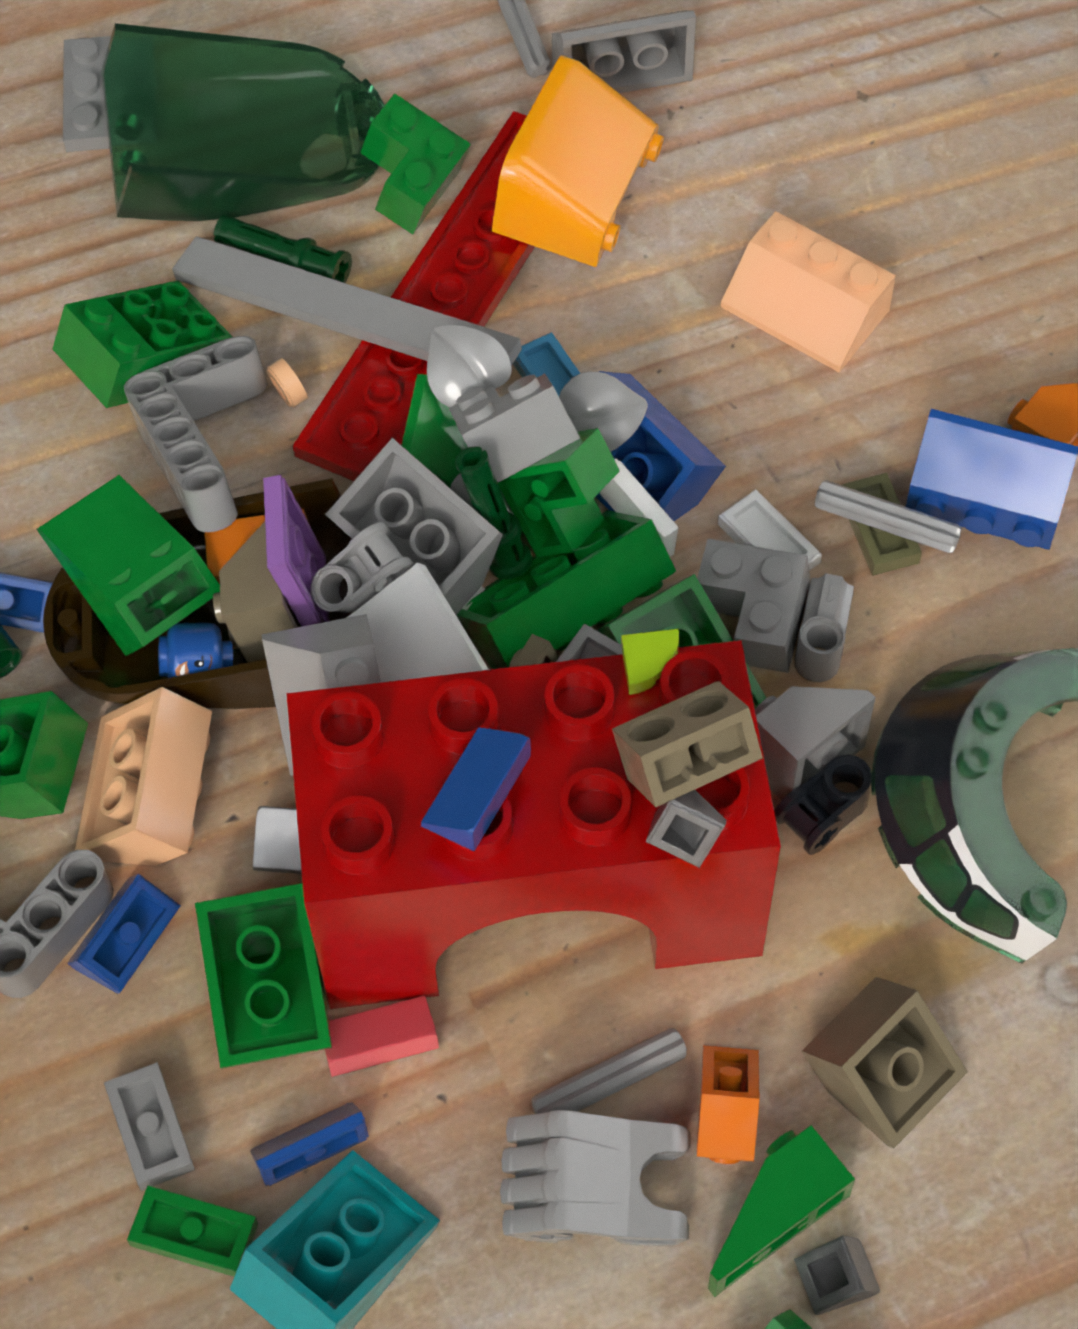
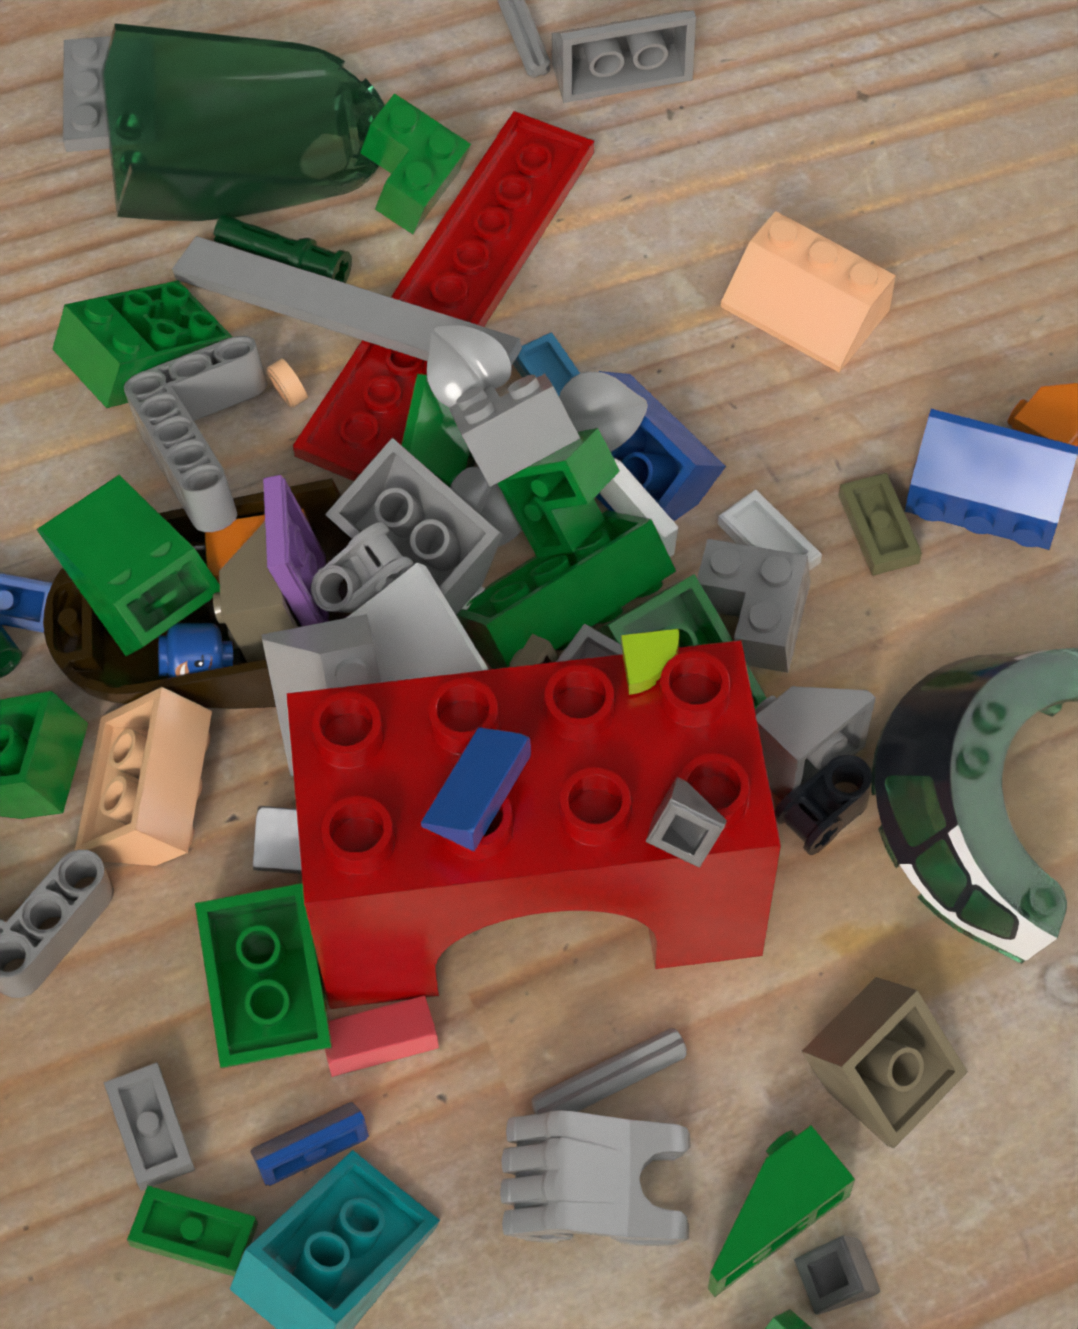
(124, 933): blue slope -> none
(489, 503): dark green pin -> none
(573, 165): light orange windscreen -> none
(687, 743): dark tan brick -> none
(728, 1104): orange slope -> none
(823, 627): light grey piece -> none
(888, 516): light grey axle -> none

